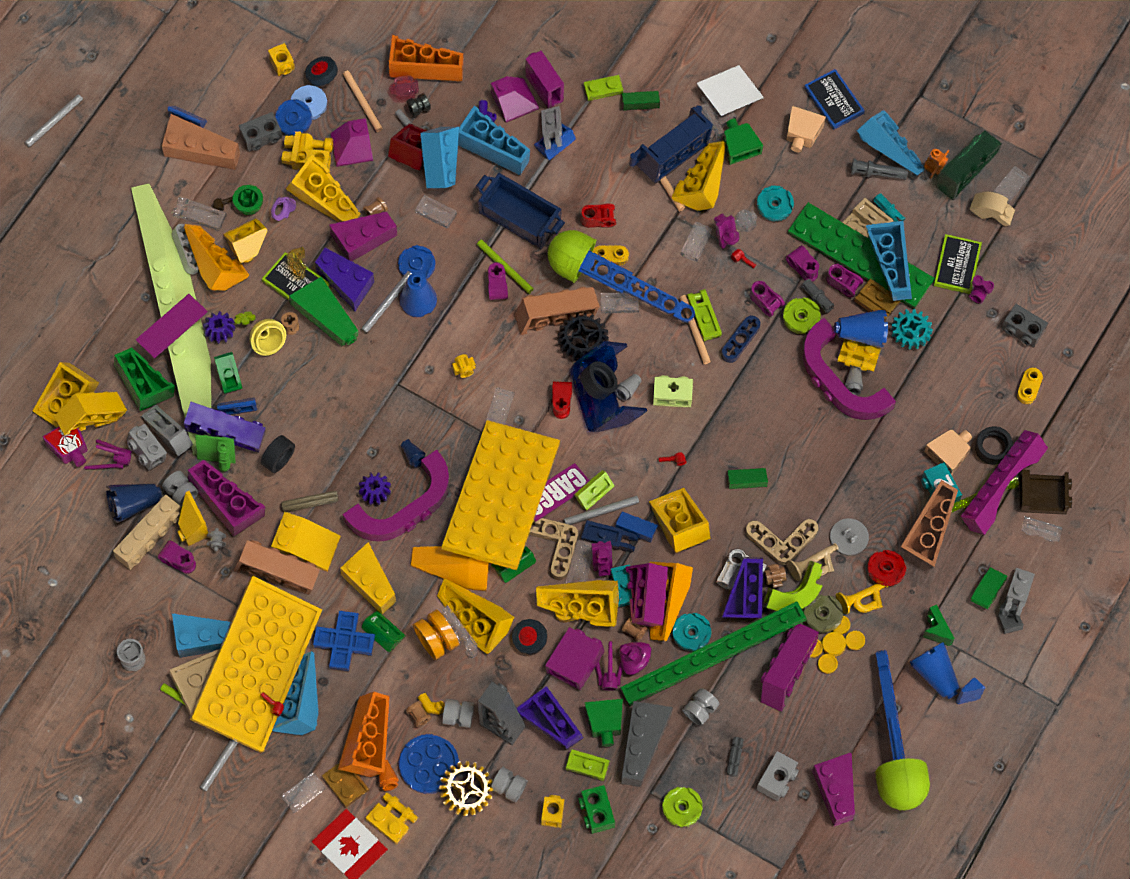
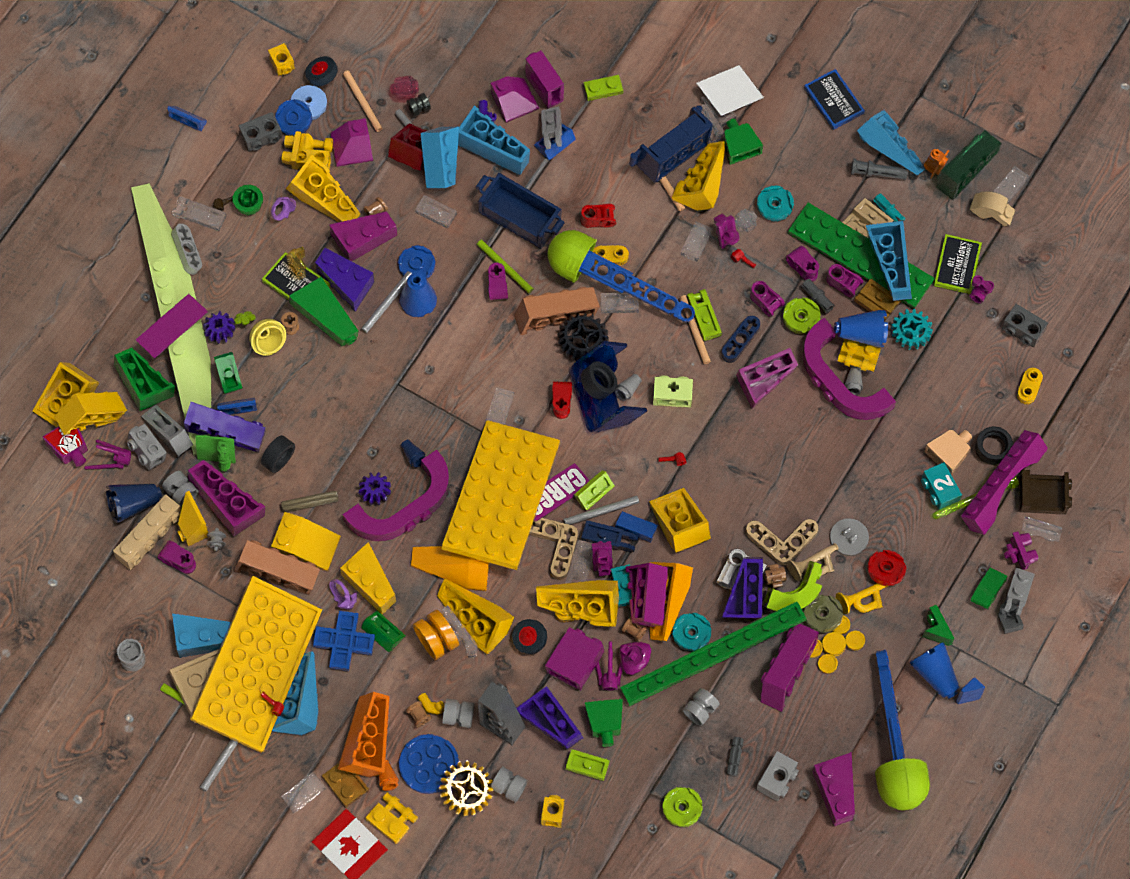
(56, 118): light grey bar -> none
(195, 144): nougat wedge -> none
(213, 262): light orange wedge -> none
(246, 240): yellow slope -> none
(343, 600): none -> medium lavender piece
(424, 61): orange wedge -> none
(463, 366): yellow gear -> none
(526, 561): green slope -> none
(602, 809): green brick -> none
(641, 100): green slope -> none
(645, 732): dark grey wedge -> none
(747, 478): green slope -> none
(765, 375): none -> magenta wedge
(804, 128): light nougat torso -> none
(929, 529): nougat wedge -> none
(1019, 542): none -> magenta hips

